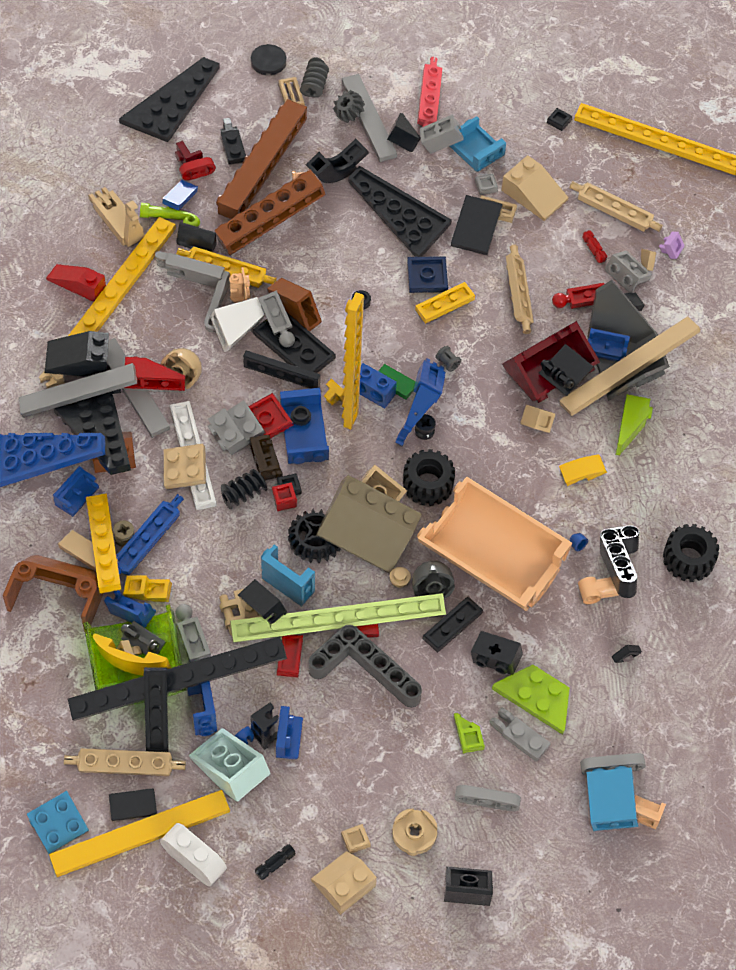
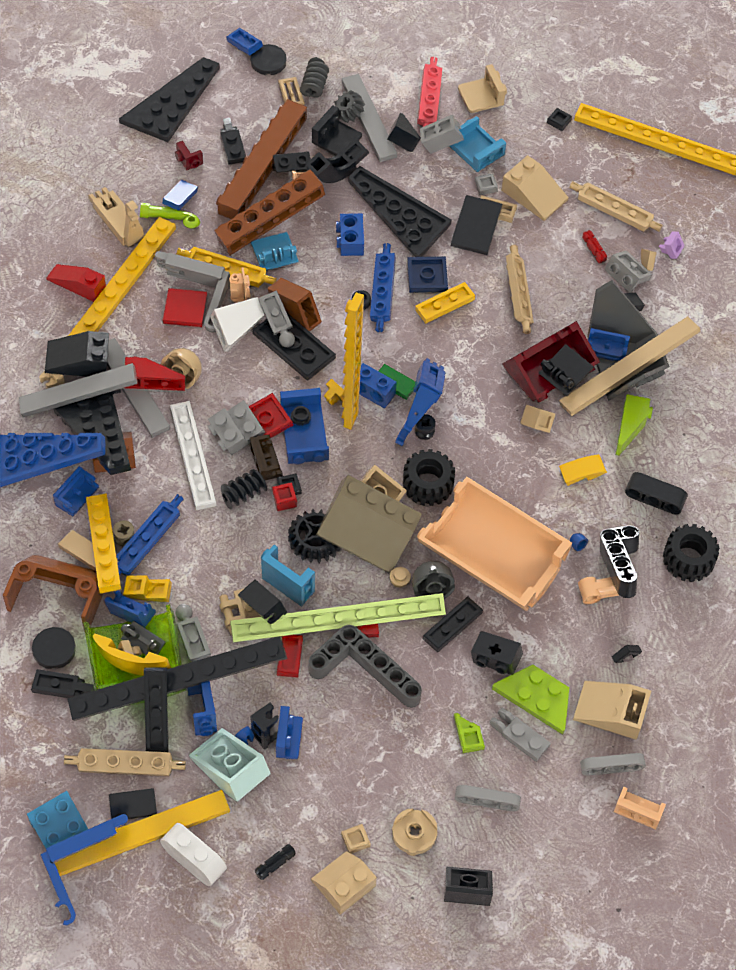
(53, 648): none -> black tile
(59, 684): none -> black hinge
(74, 845): none -> blue hinge
(184, 466): tan plate -> none
(185, 307): none -> red tile
(193, 236): black slope -> none
(197, 168): red beam -> none
(244, 41): none -> blue plate
(275, 251): none -> dark azure hinge
(281, 370): black tile -> none
(290, 162): none -> black hinge
(332, 134): none -> black bracket
(351, 234): none -> blue brick
(383, 287): none -> blue plate
(448, 358): dark grey bush -> none
(485, 92): none -> tan bracket
(576, 297): red plate -> none
(612, 798): dark azure panel -> none
(613, 707): none -> tan slope
(656, 493): none -> black beam

